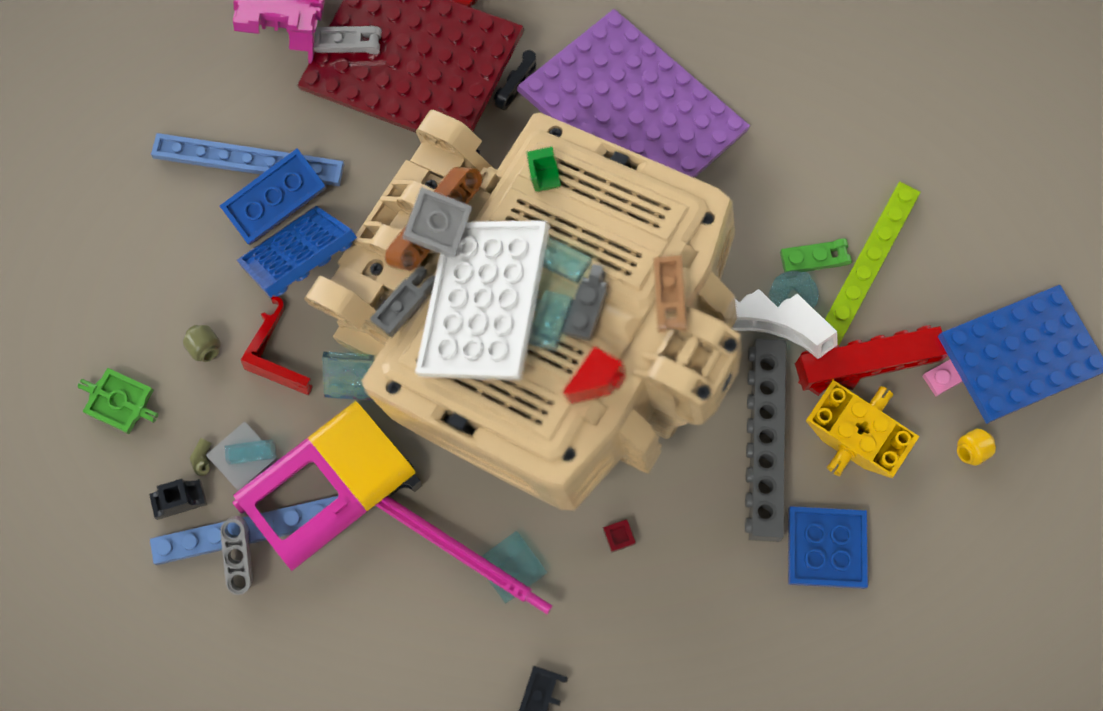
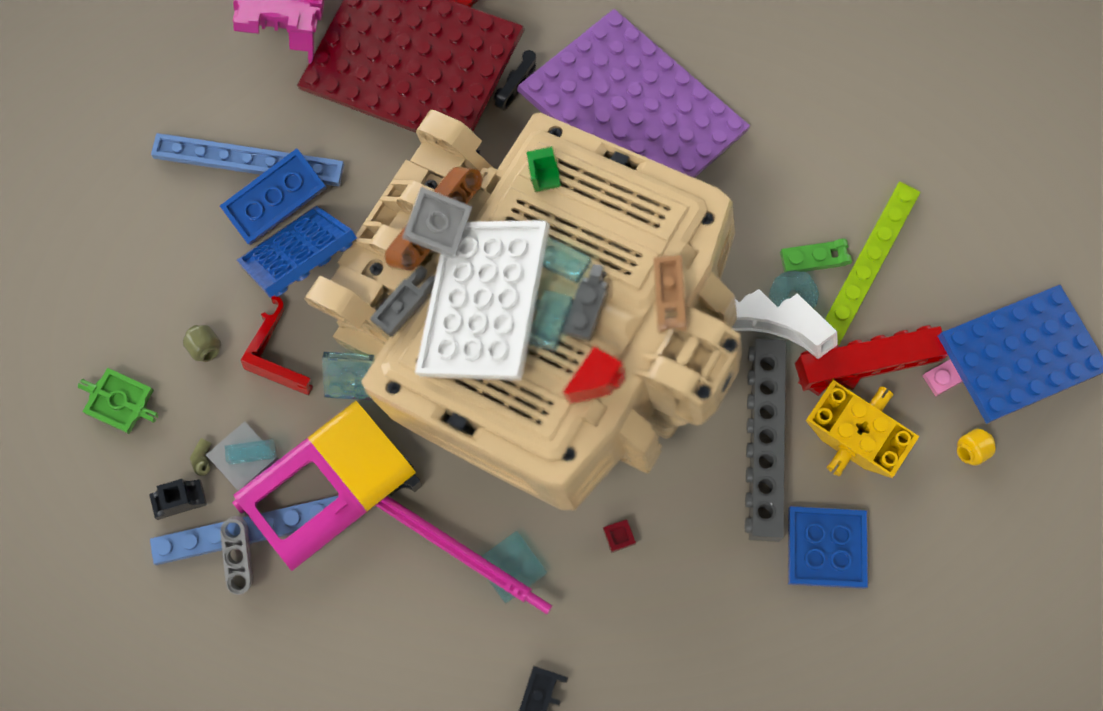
(347, 39): light grey plate -> none

